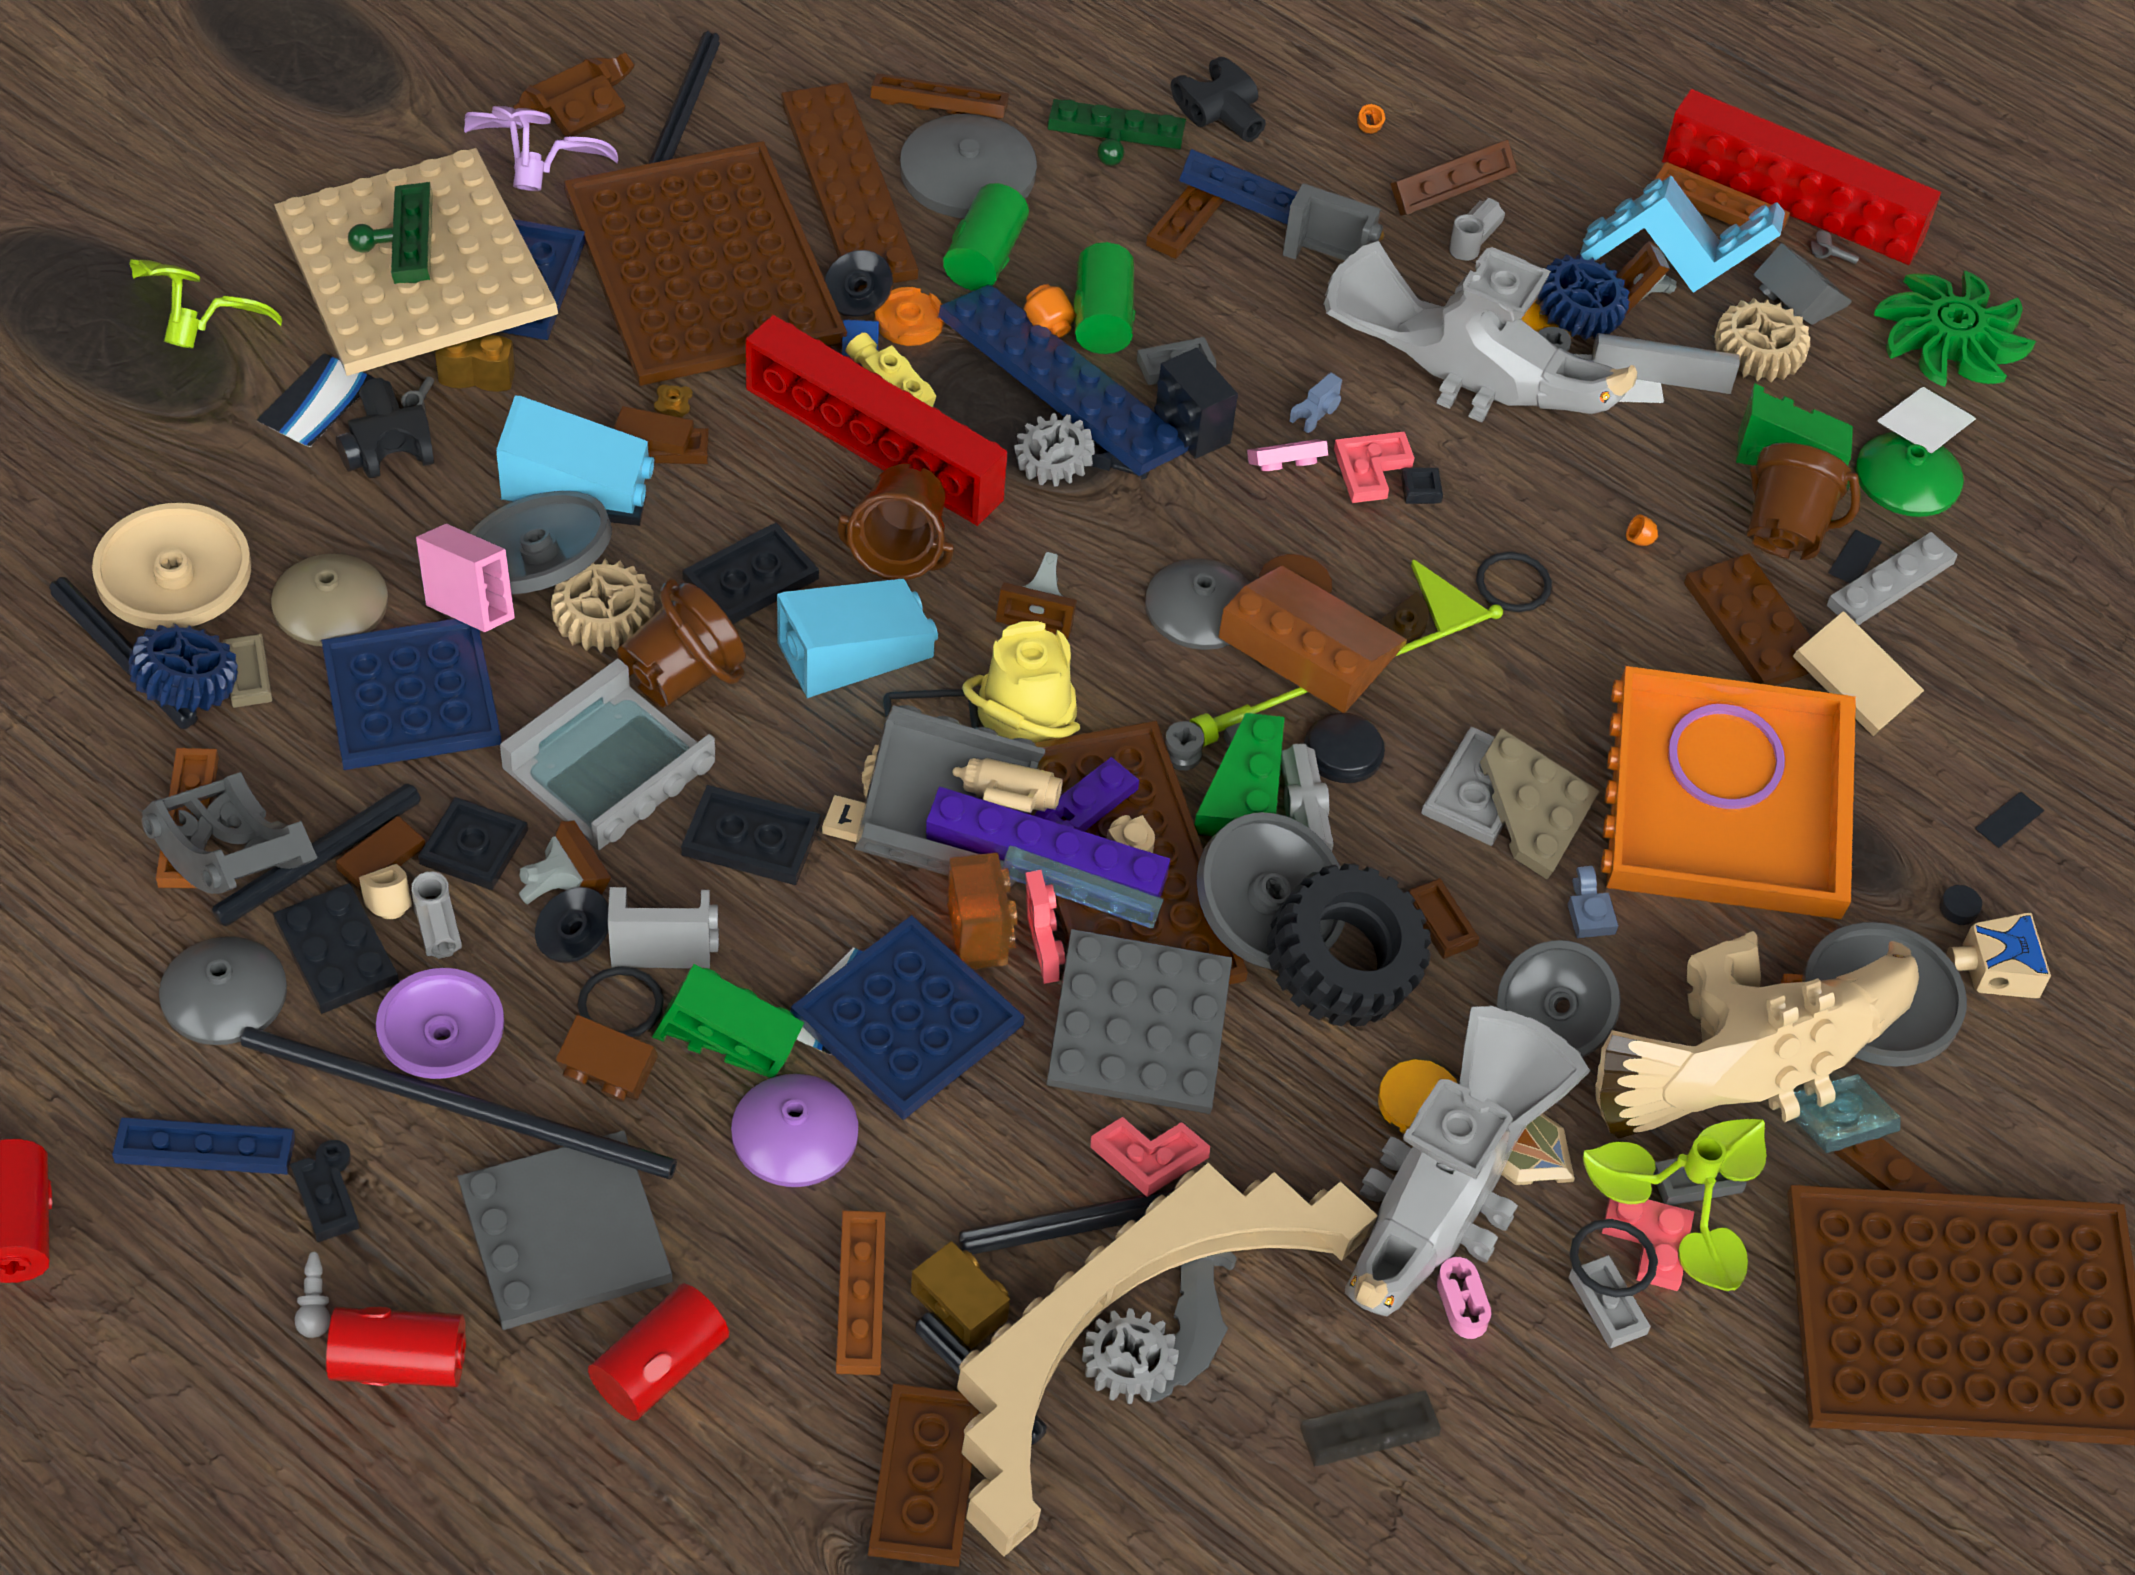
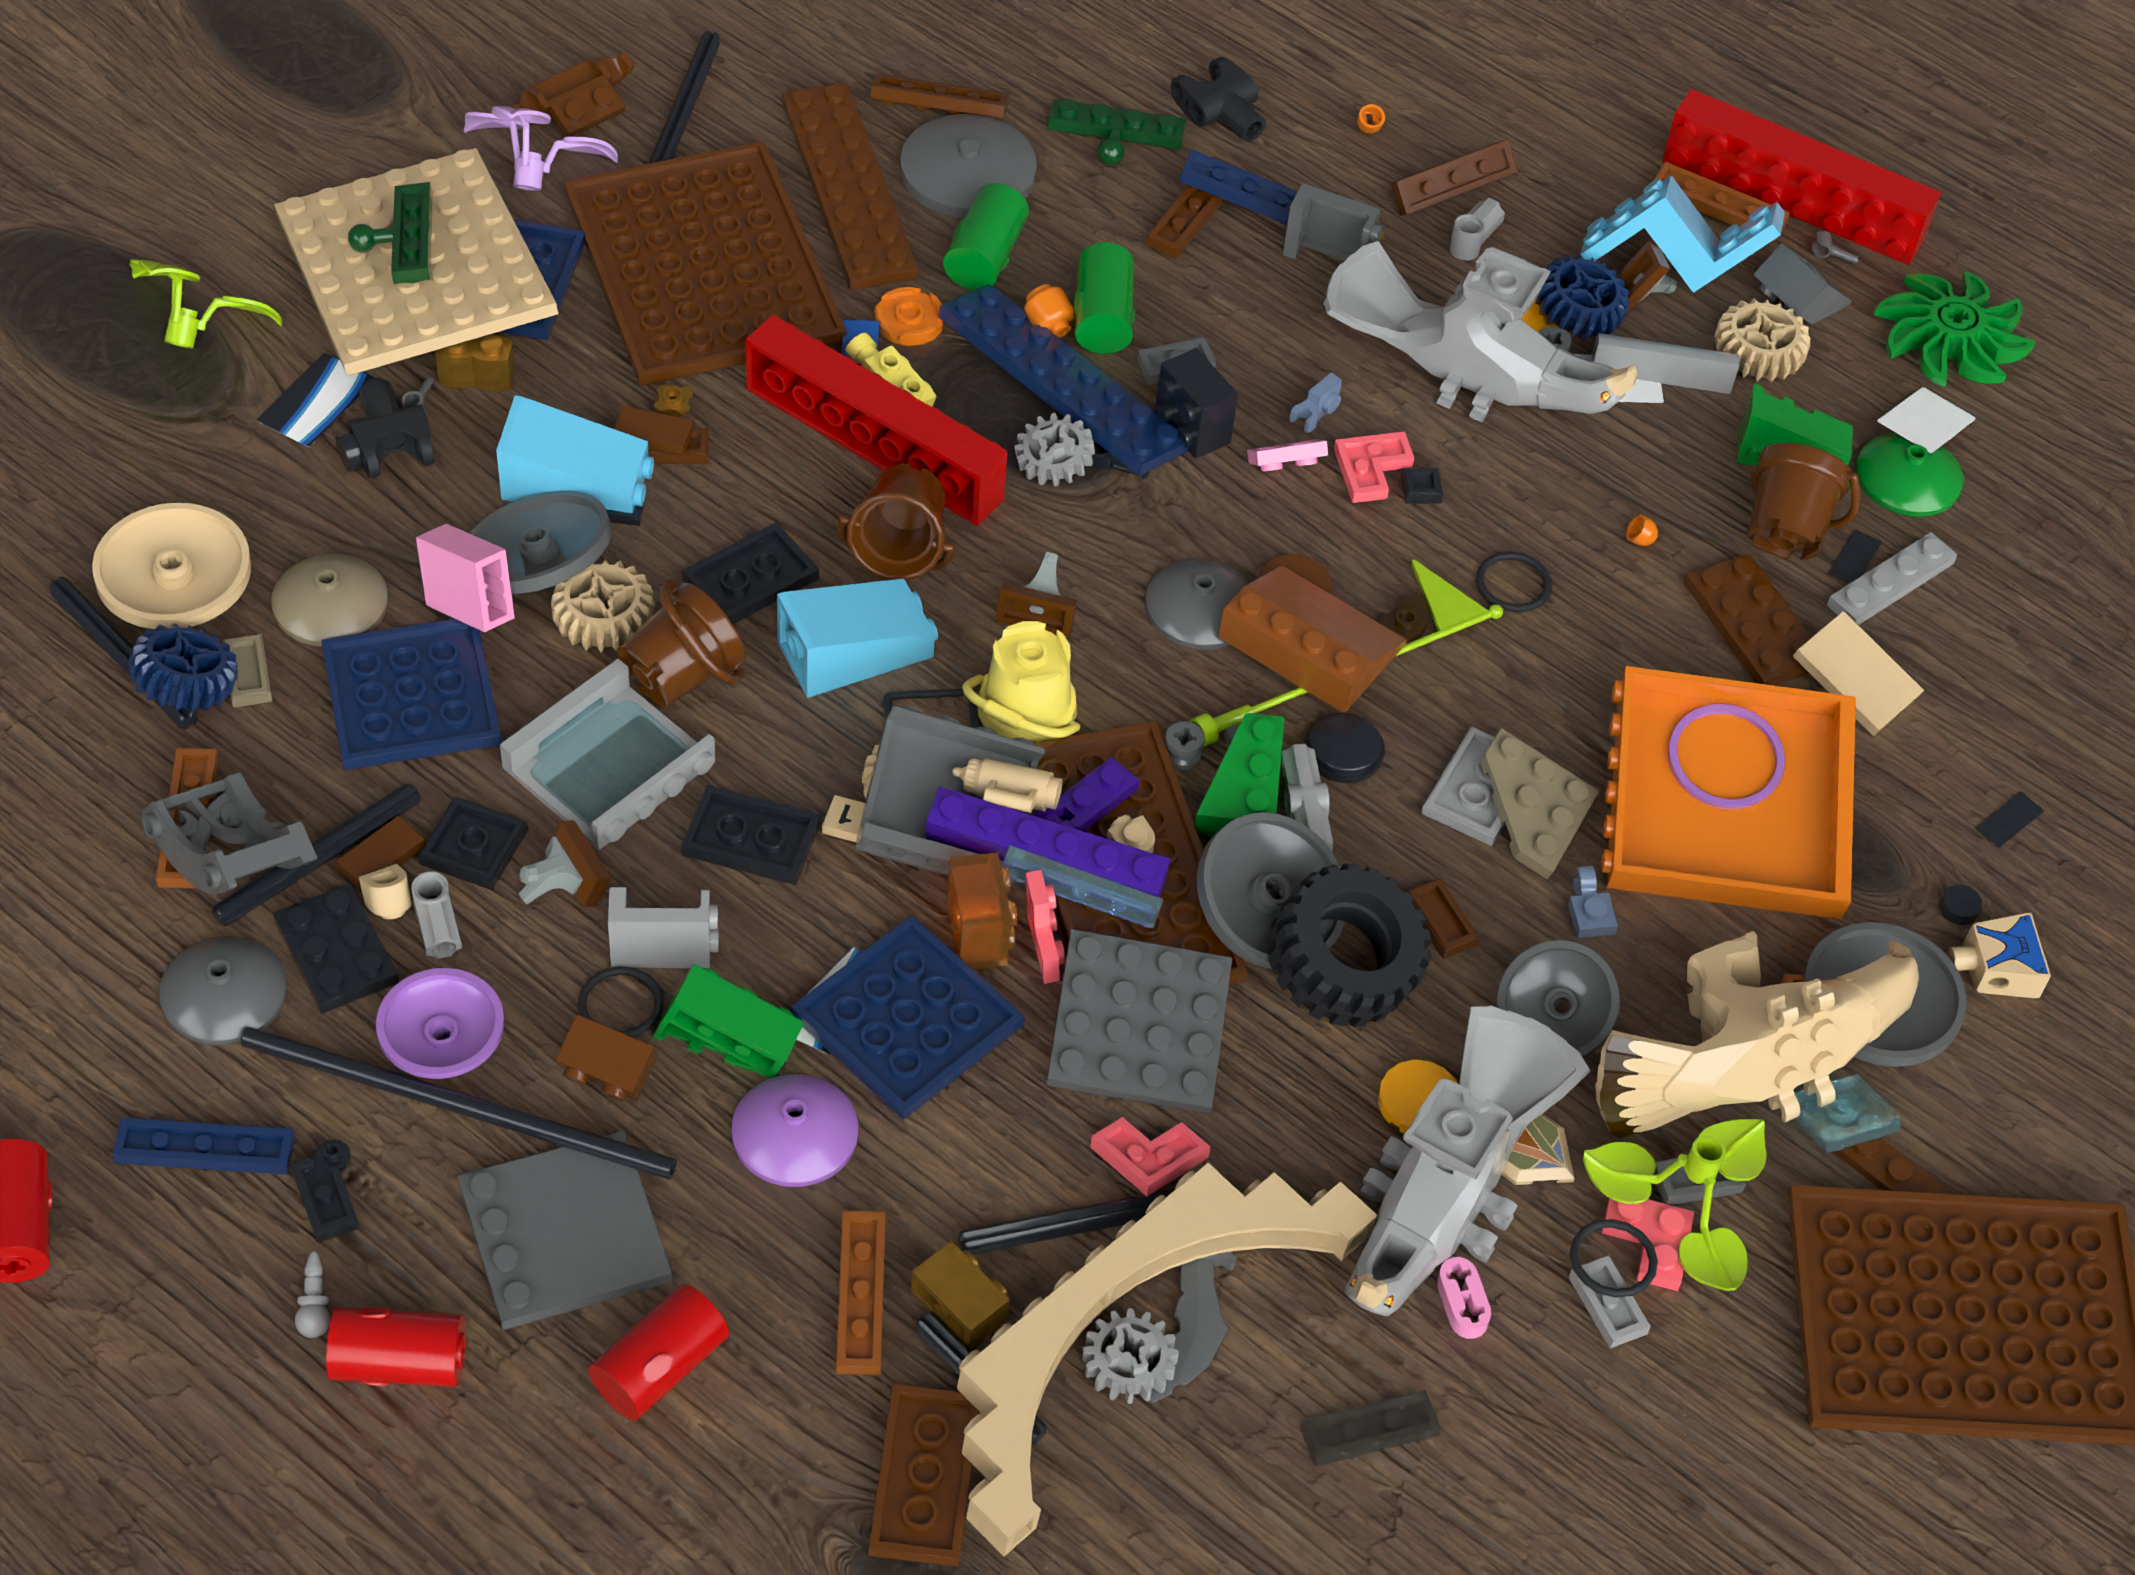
(564, 916): black dish -> none
(851, 272): black dish -> none

